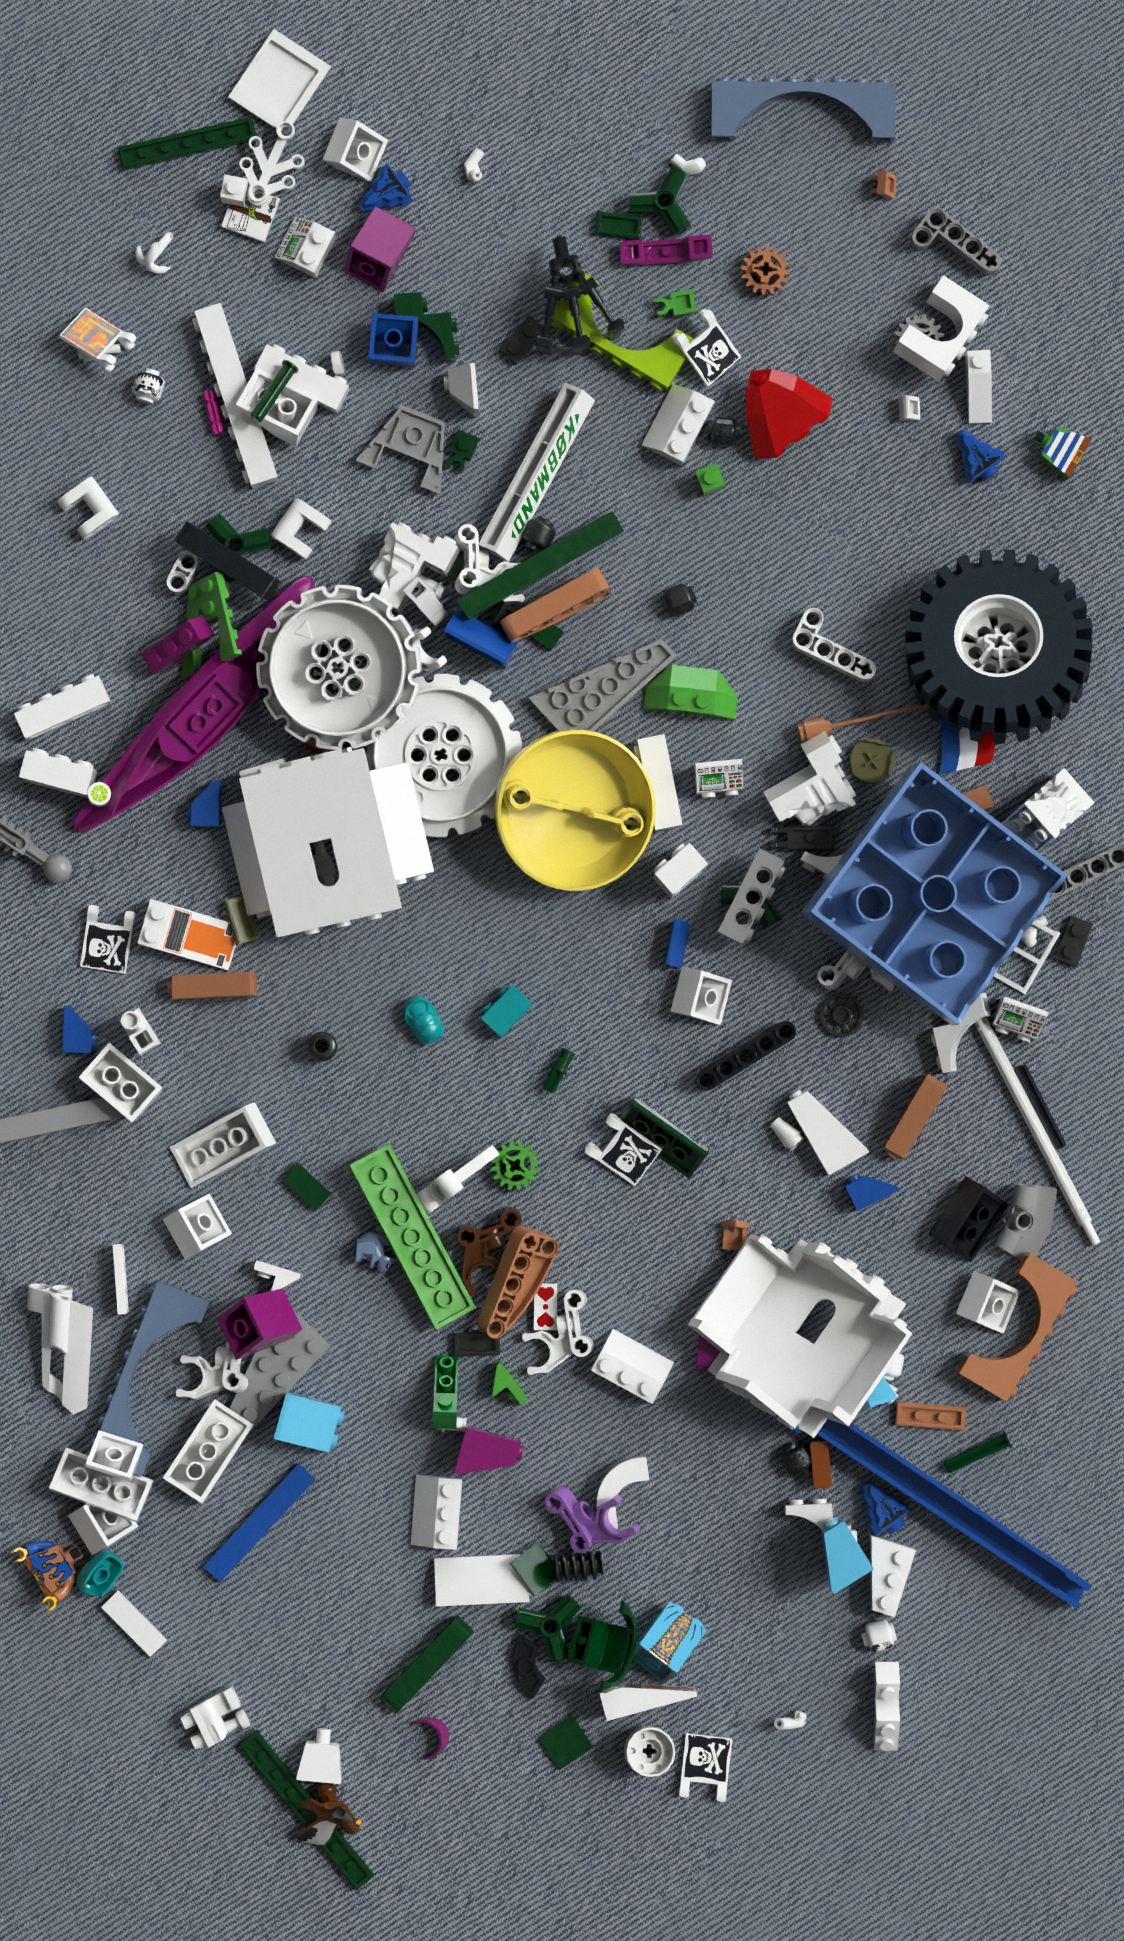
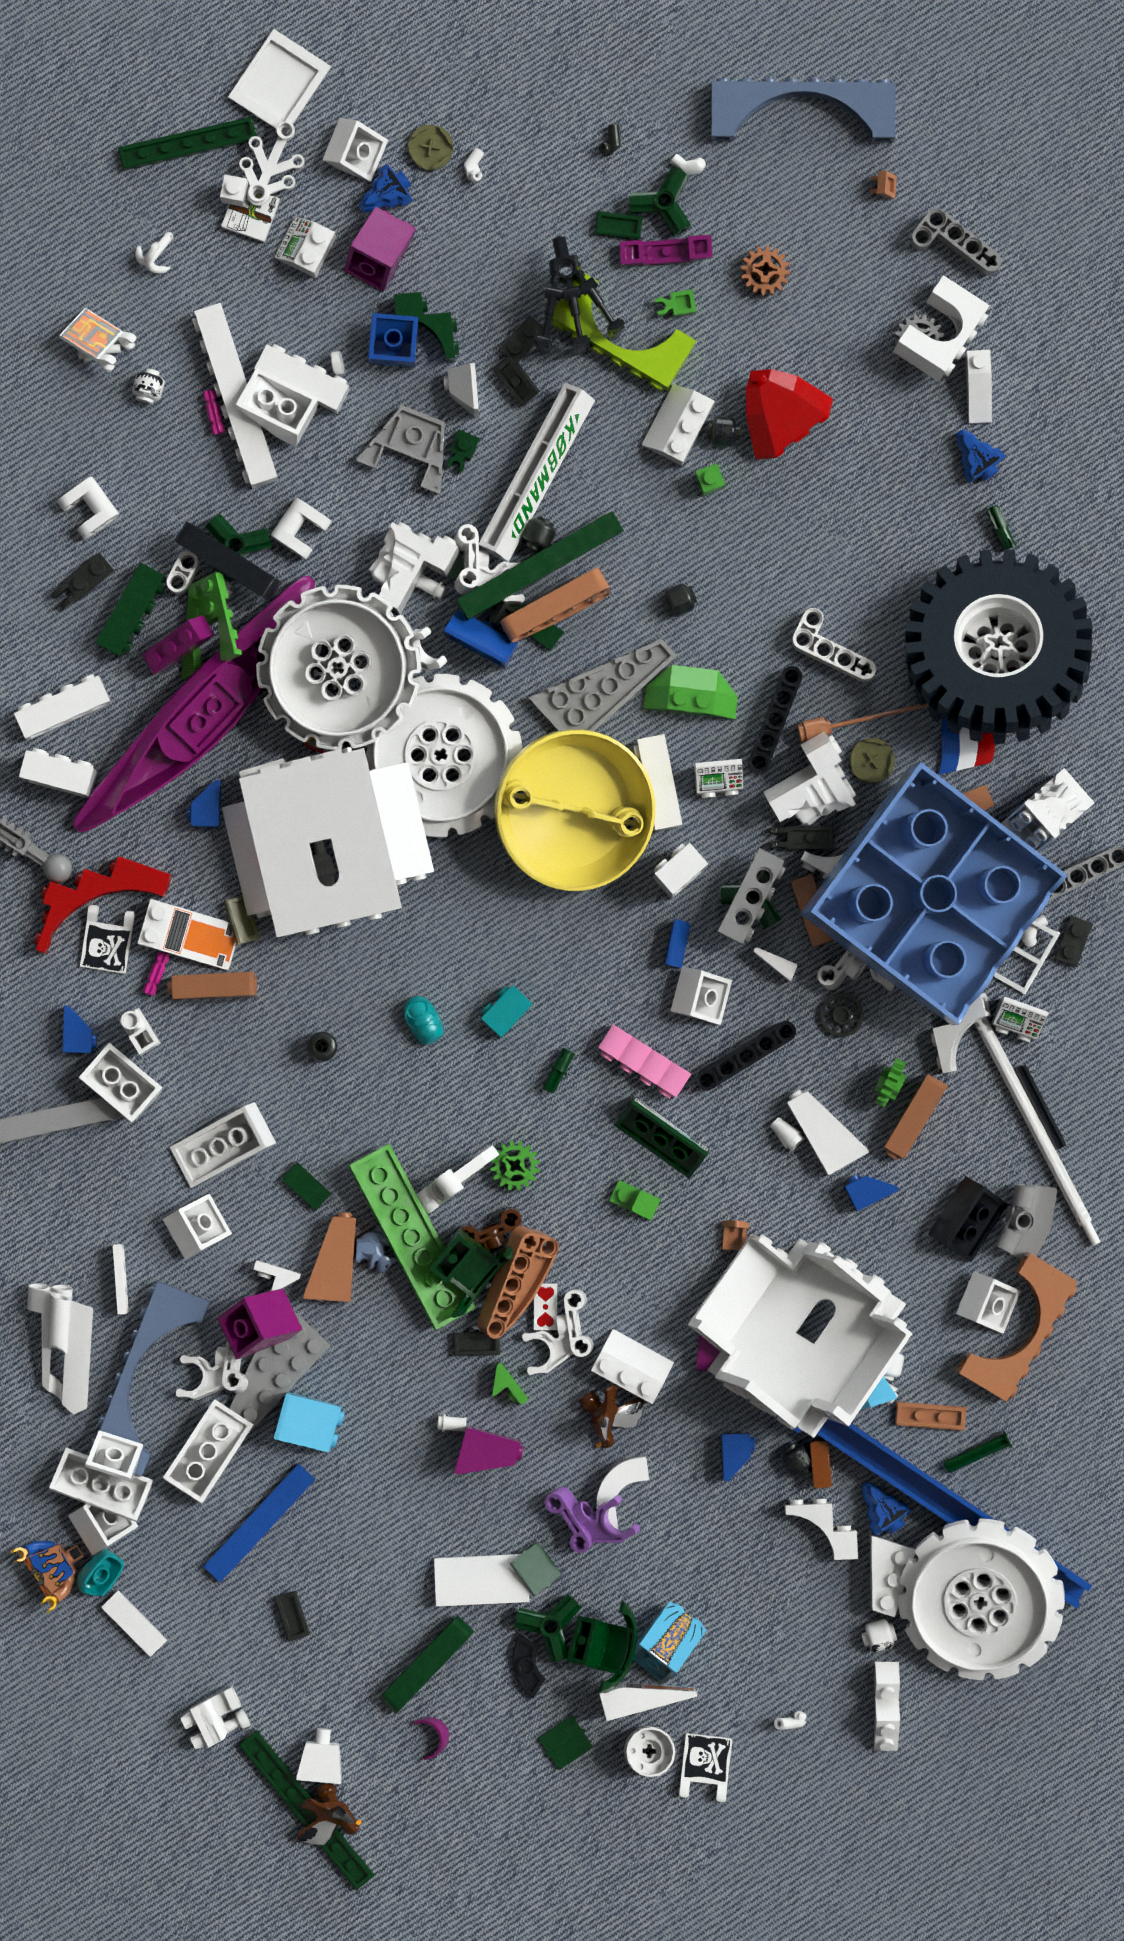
(84, 580): none -> pearl dark grey hinge
(99, 794): tile -> none
(125, 877): none -> red arch
(131, 610): none -> dark green brick
(156, 973): none -> dark pink axle
(274, 390): dark green axle -> none
(292, 1616): none -> pearl dark grey tile
(334, 1265): none -> nougat slope
(426, 601): white leg -> none
(430, 147): none -> olive tile
(436, 1511): white slope -> none
(445, 1392): green slope -> none
(467, 1266): none -> dark green piece
(516, 381): none -> pearl dark grey plate
(578, 1565): pearl dark grey piece -> none
(608, 1415): none -> reddish brown animal
(612, 142): none -> pearl dark grey arm
(627, 1153): flag -> none
(635, 1200): none -> bright green slope
(643, 1060): none -> bright pink brick
(710, 351): flag -> none
(735, 1452): none -> blue slope
(777, 709): none -> black beam
(780, 965): none -> white slope
(804, 889): none -> nougat tile
(842, 1555): medium azure slope -> none
(890, 1082): none -> bright green gear
(909, 408): white slope -> none
(1001, 527): none -> dark green axle
(1011, 1564): none -> white piece
(1061, 450): torso -> none

